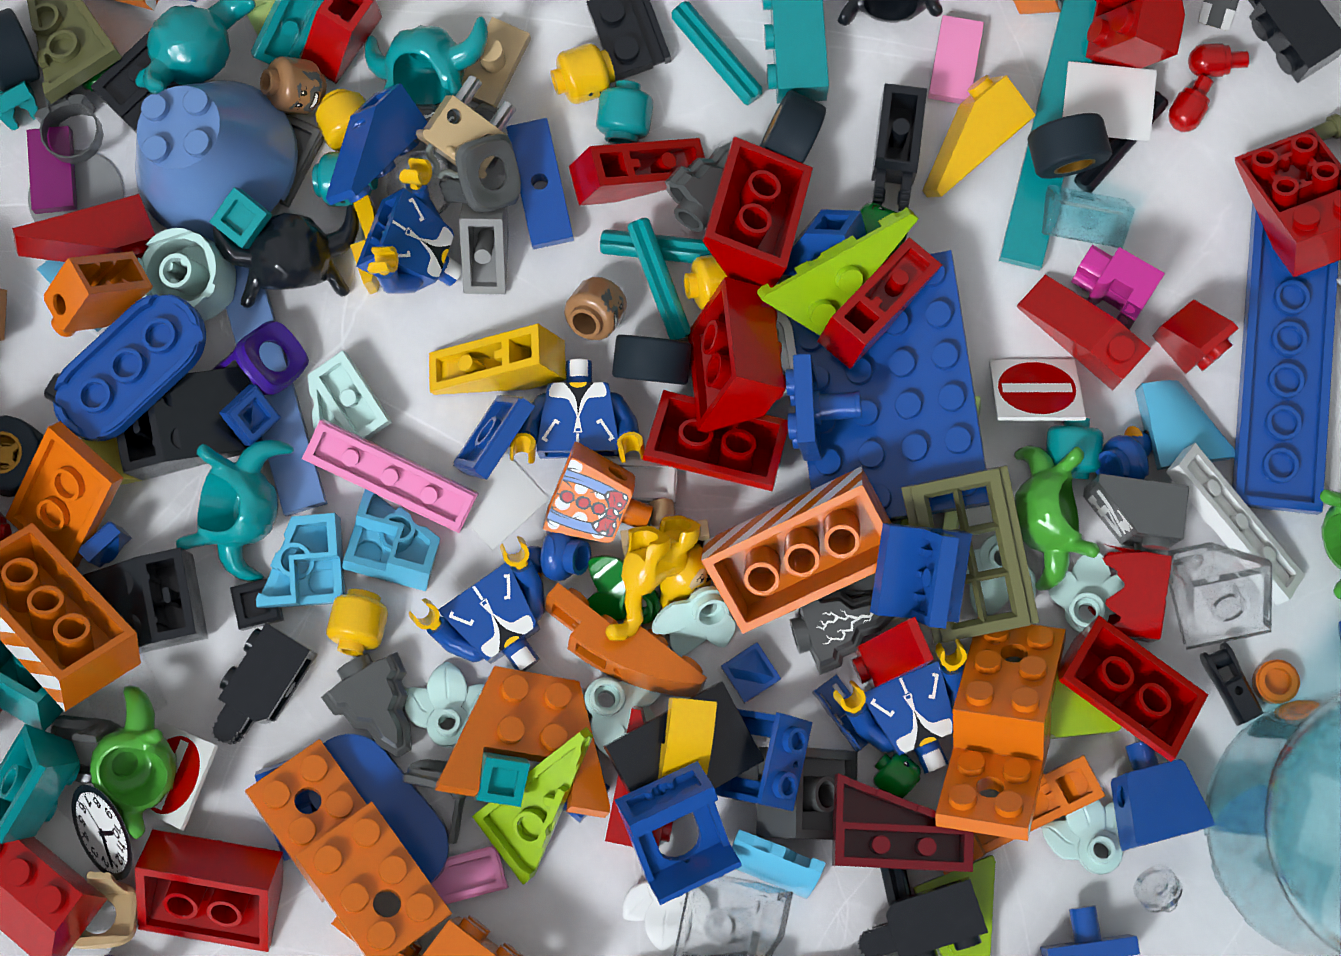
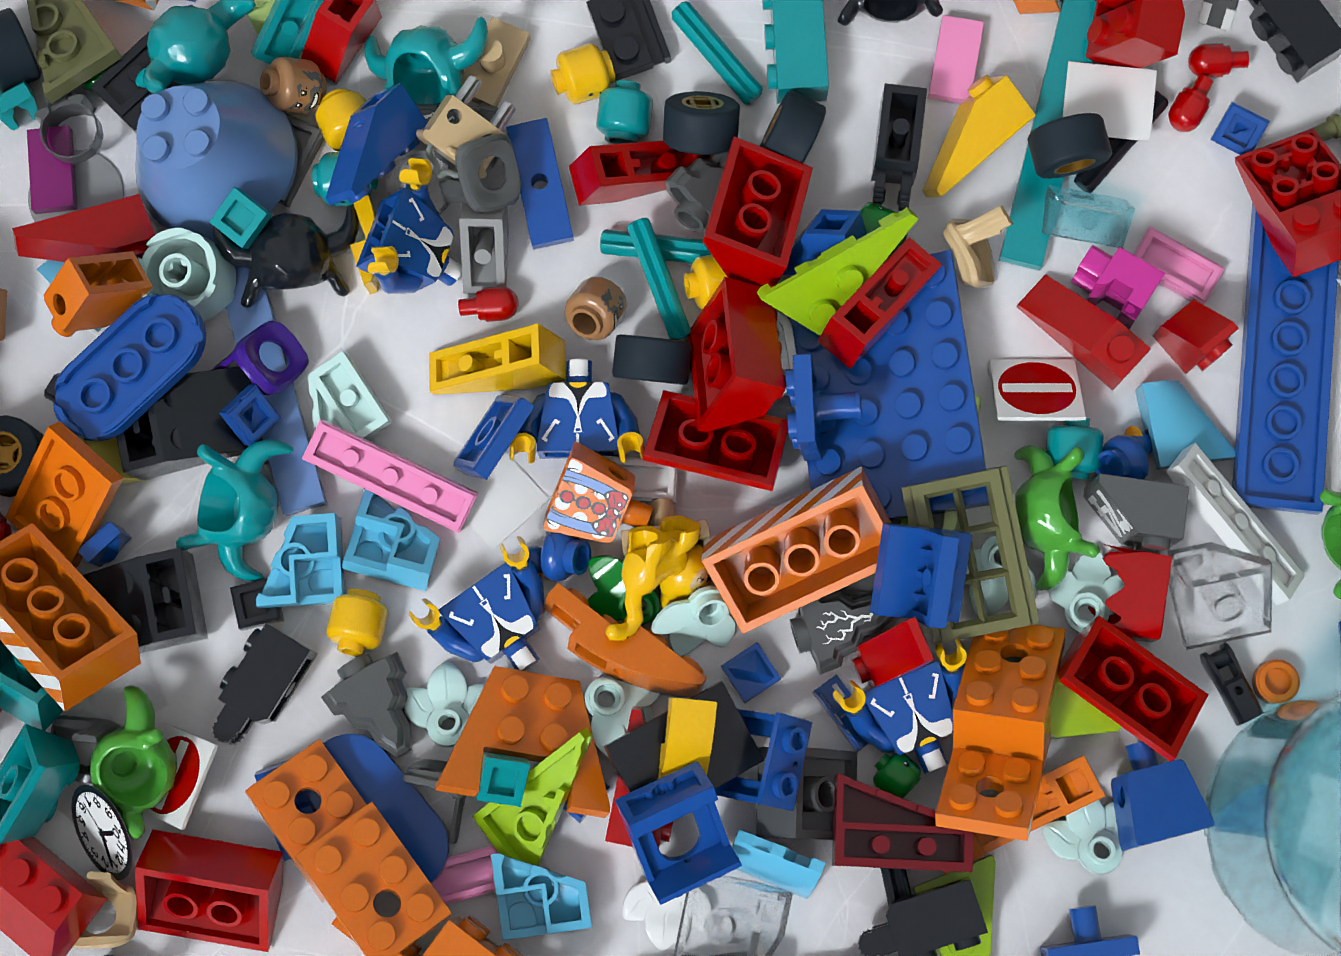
(491, 304): none -> red cylinder
(537, 899): none -> medium azure slope
(700, 122): none -> black wheel
(971, 245): none -> tan piece
(1158, 889): clear tile -> none
(1184, 269): none -> bright pink tile
(1239, 129): none -> blue tile

